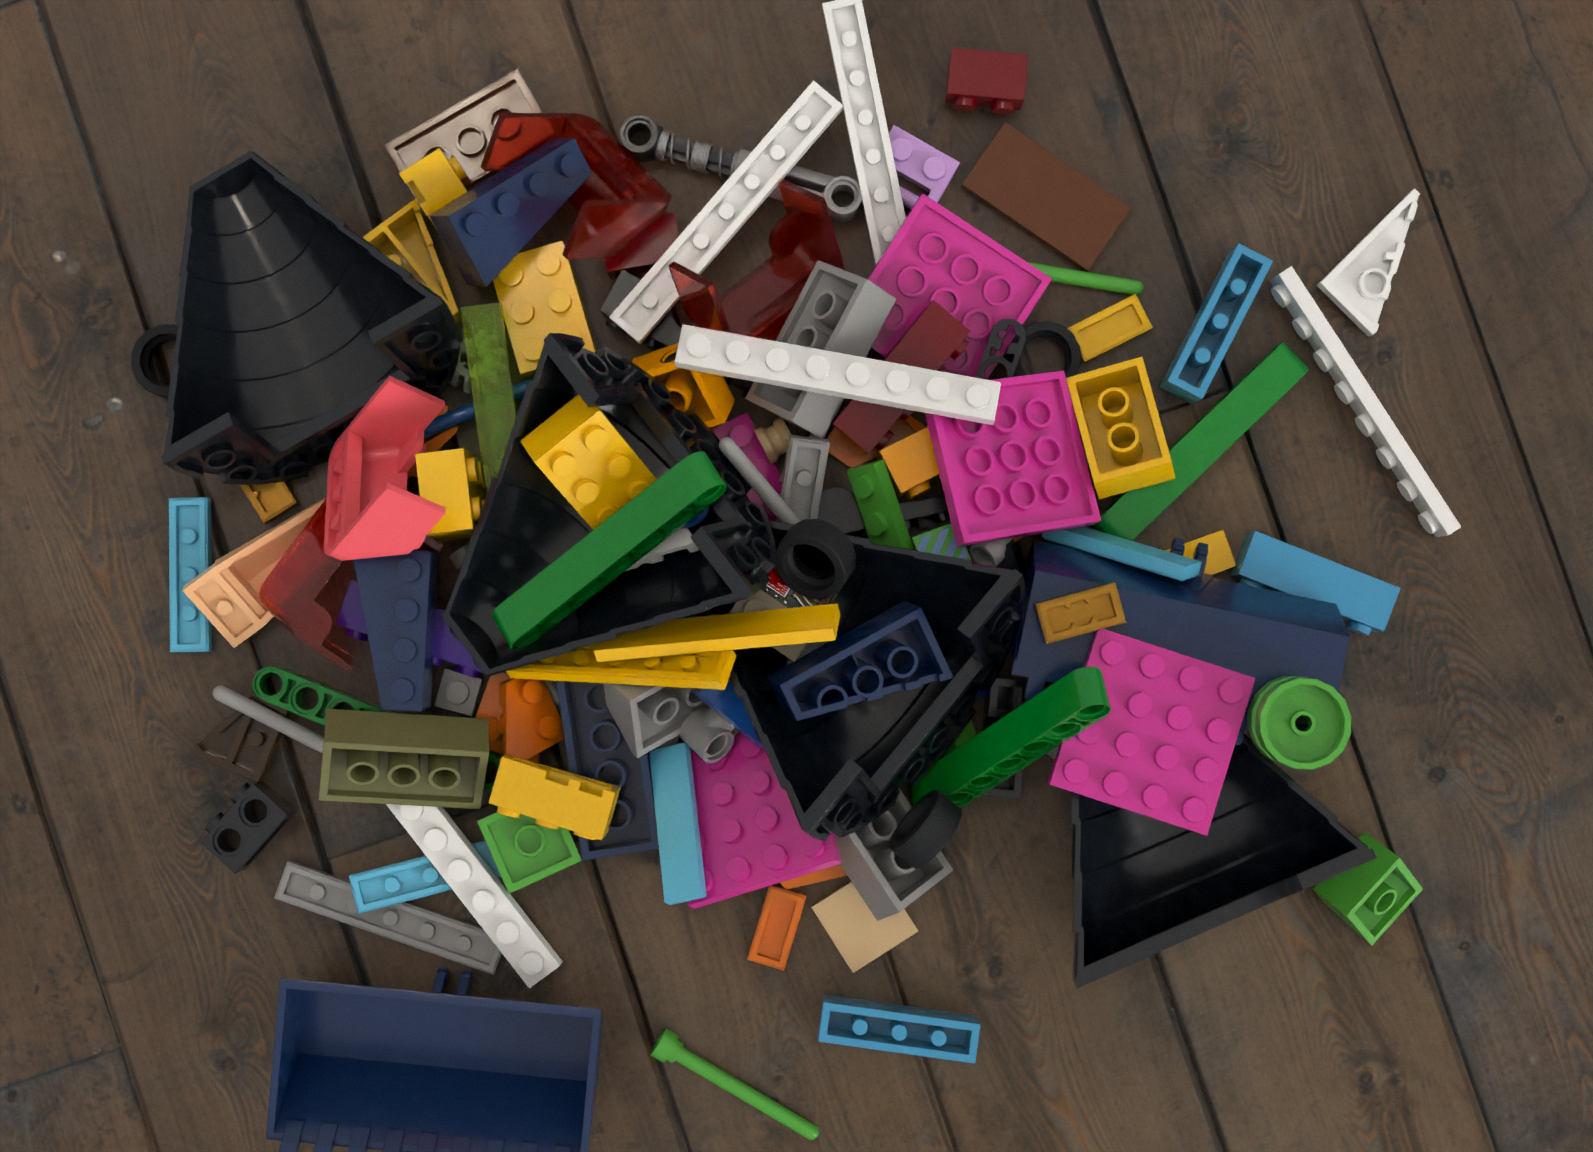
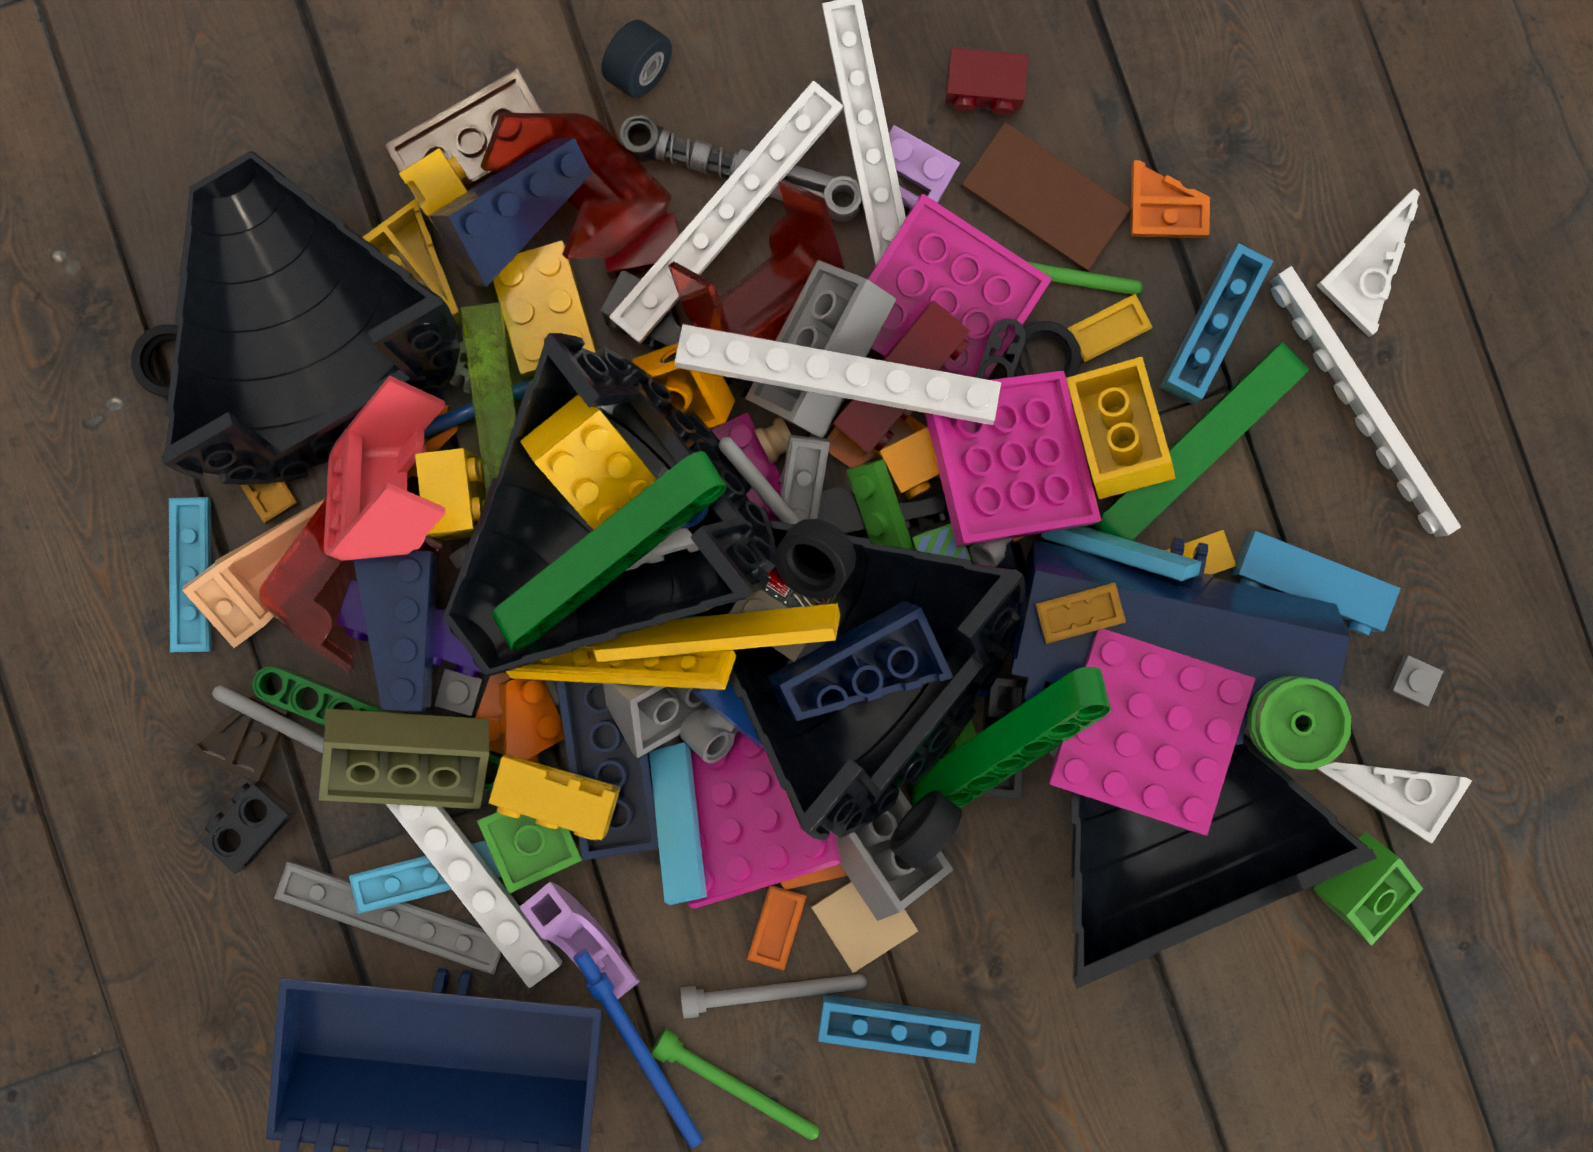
(572, 928): none -> lavender arch
(602, 989): none -> blue bar
(636, 58): none -> black wheel
(696, 1000): none -> light grey piece
(1165, 206): none -> orange wing
(1410, 798): none -> white wing
(1416, 680): none -> light grey plate

